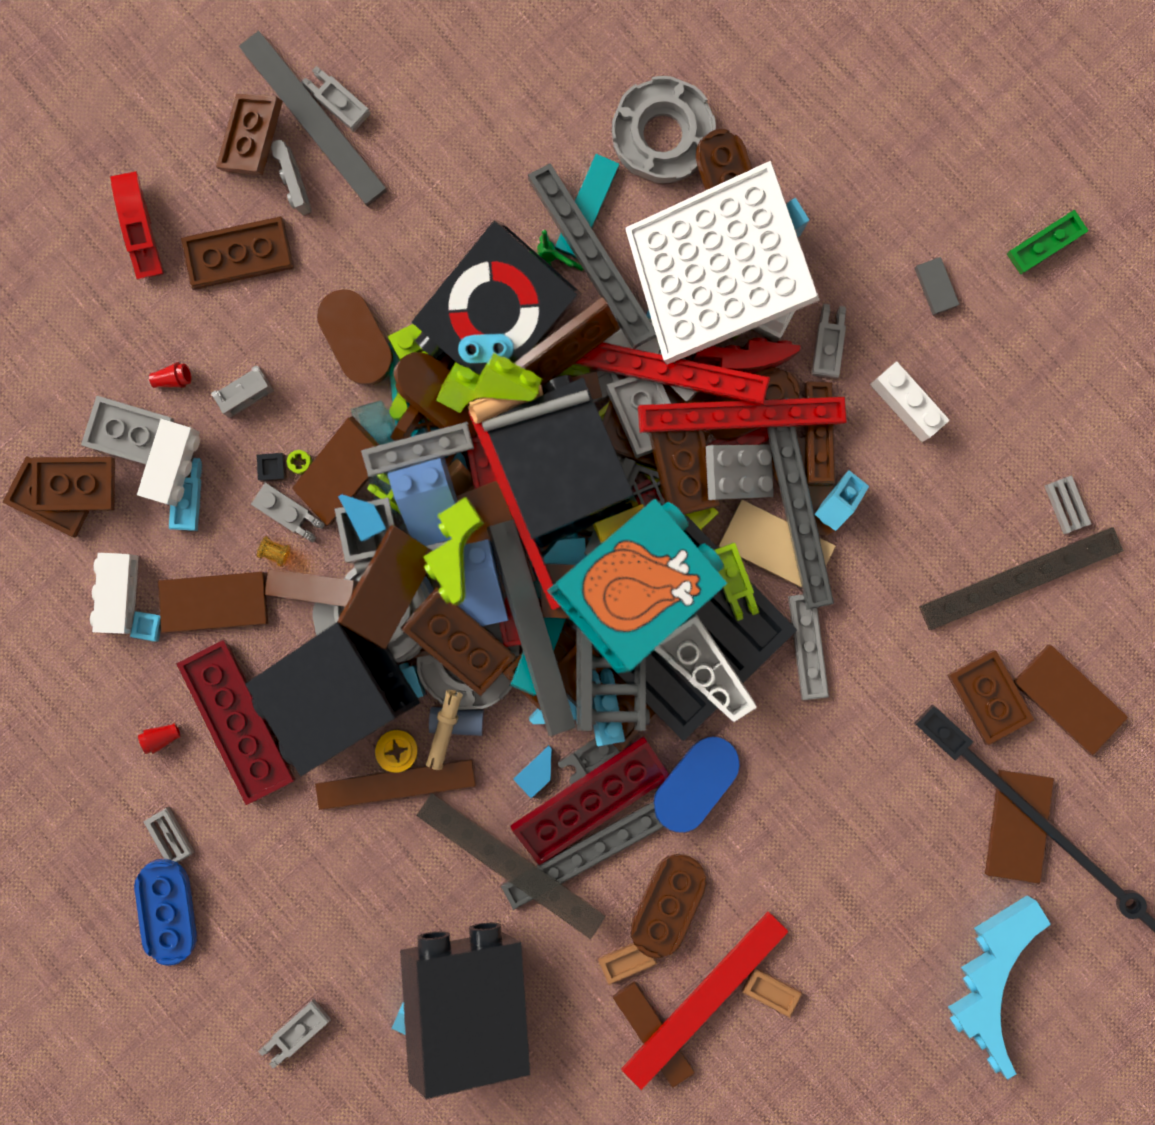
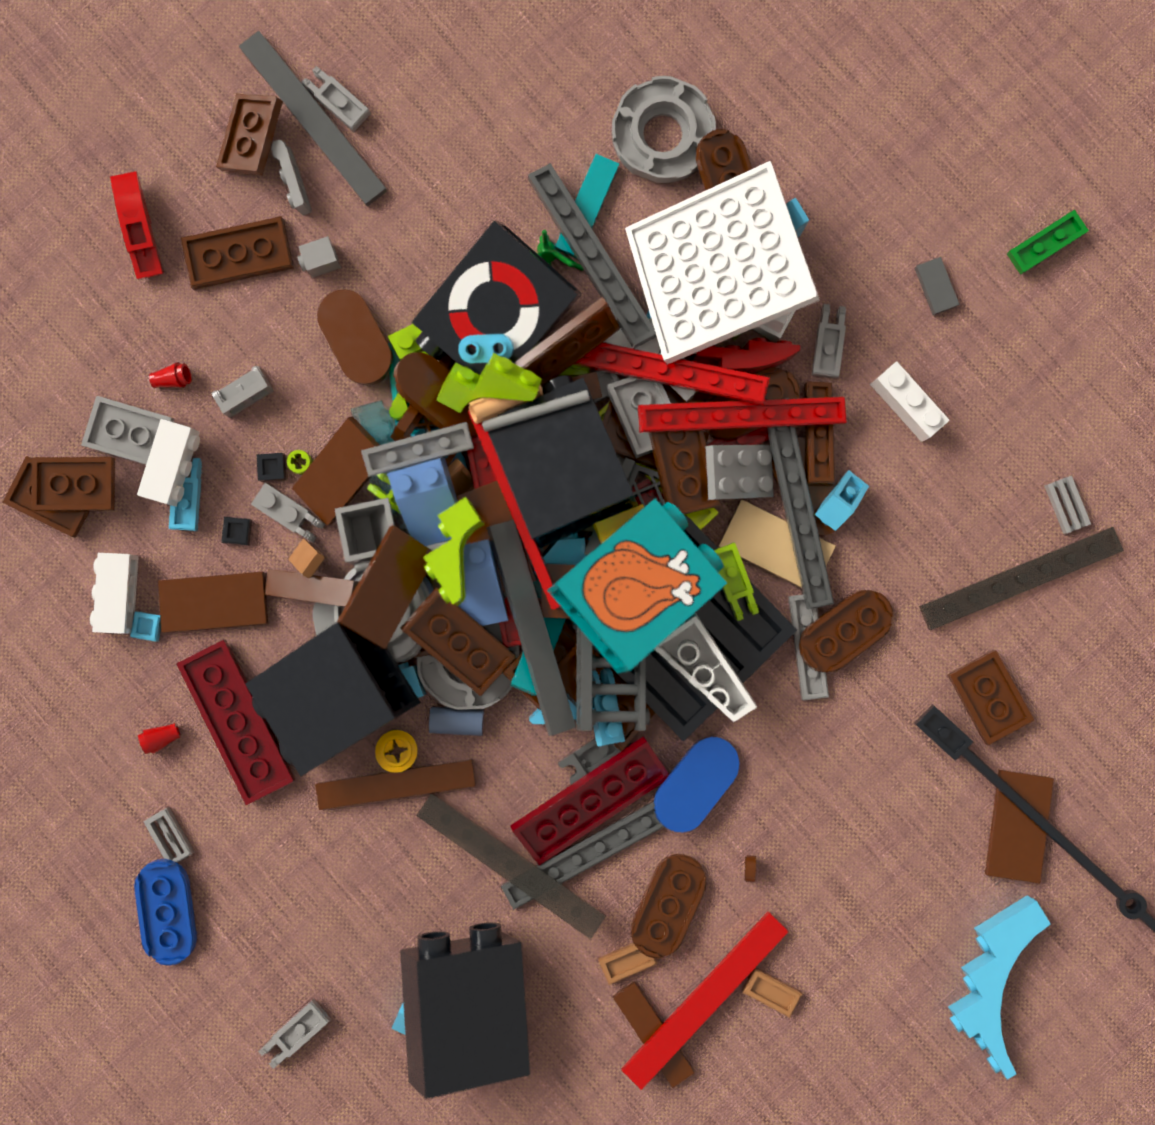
(236, 531): none -> black tile
(273, 551): clear yellow bush -> none
(306, 558): none -> medium nougat tile
(318, 257): none -> light grey brick
(363, 517): dark azure tile -> none
(447, 719): tan pin -> none
(536, 773): dark azure tile -> none
(750, 868): none -> reddish brown tile
(846, 631): none -> reddish brown tile
(1070, 699): reddish brown tile -> none

